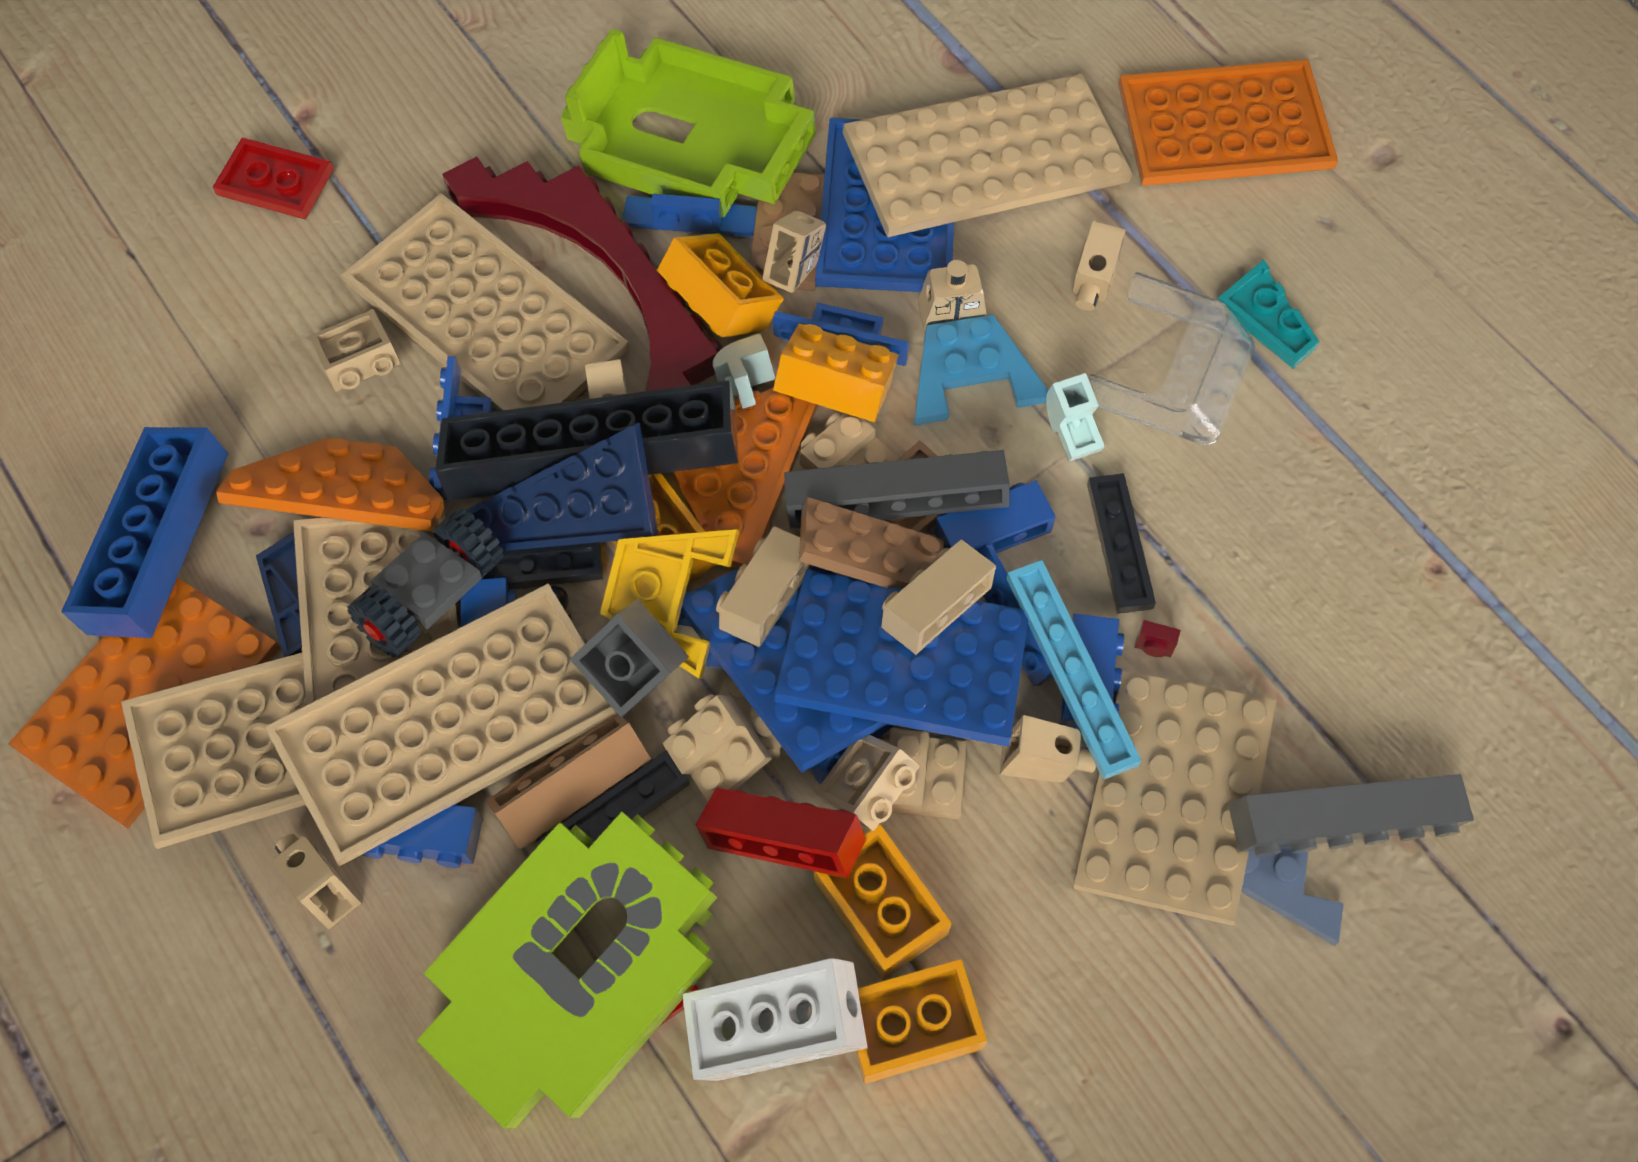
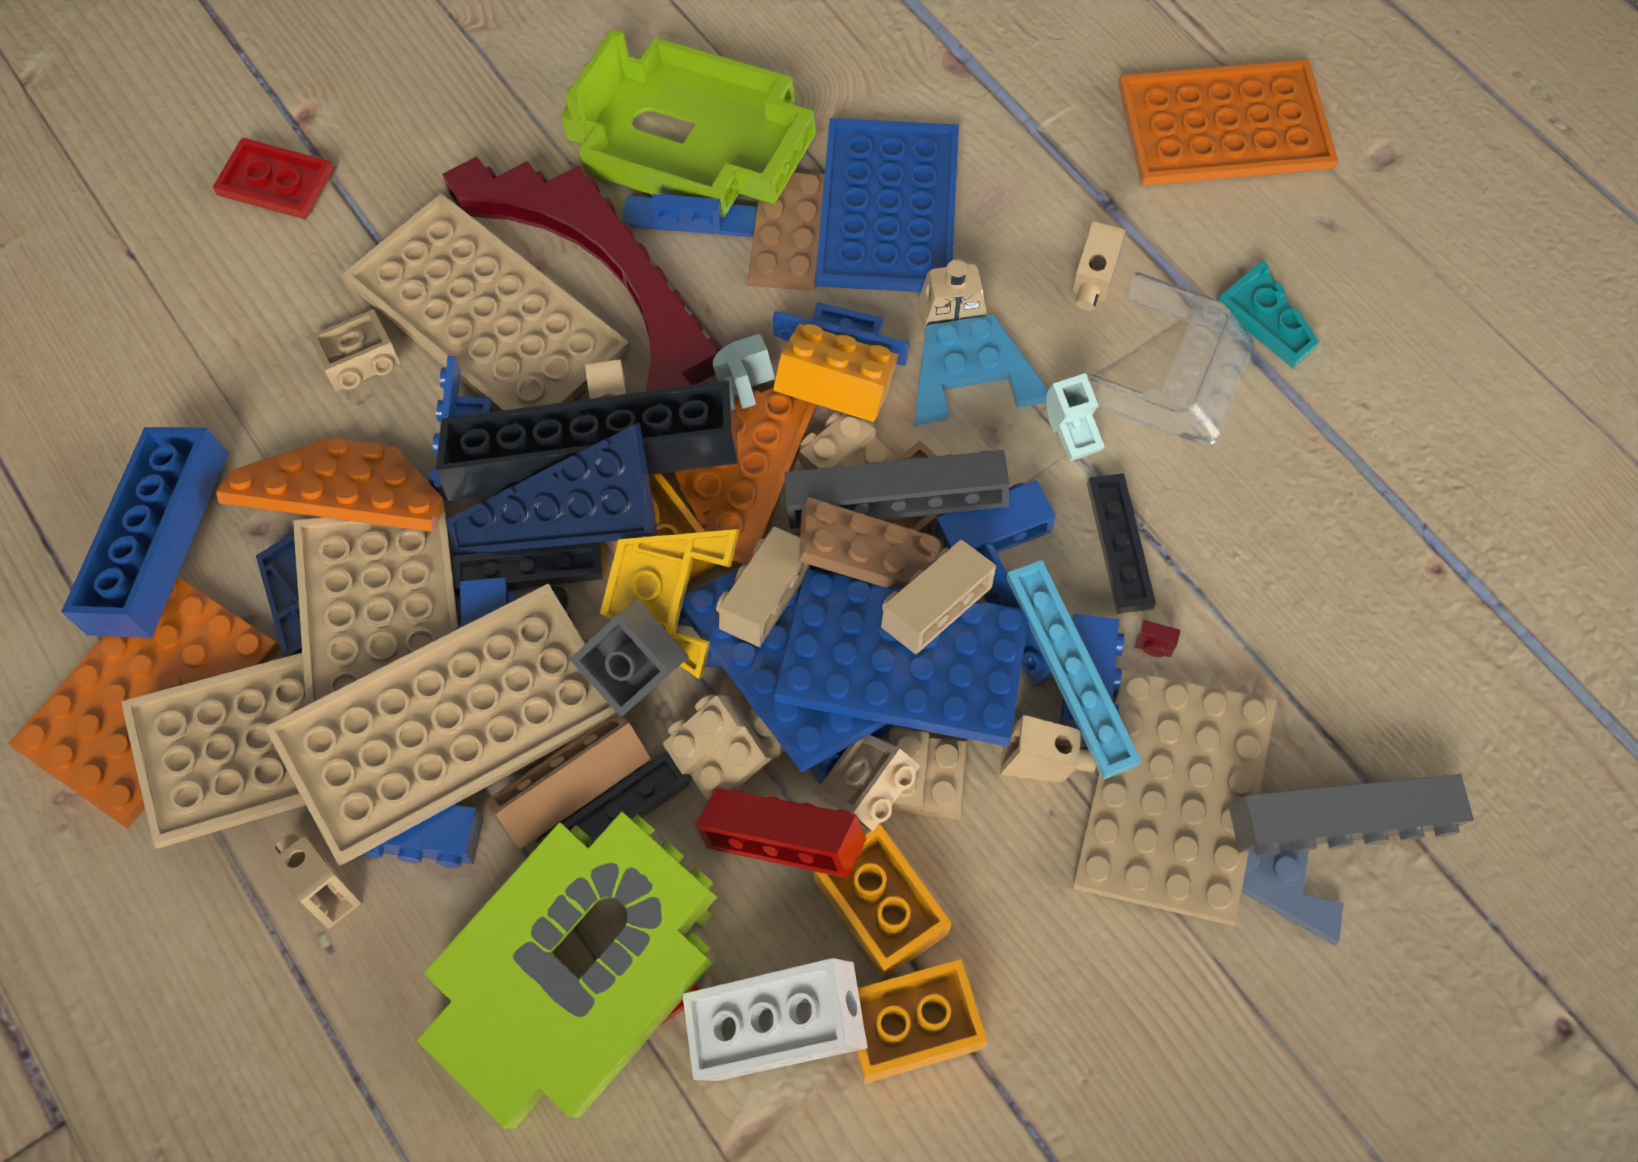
(425, 582): plate -> none
(719, 284): light orange brick -> none
(796, 239): tan torso -> none
(985, 154): tan plate -> none

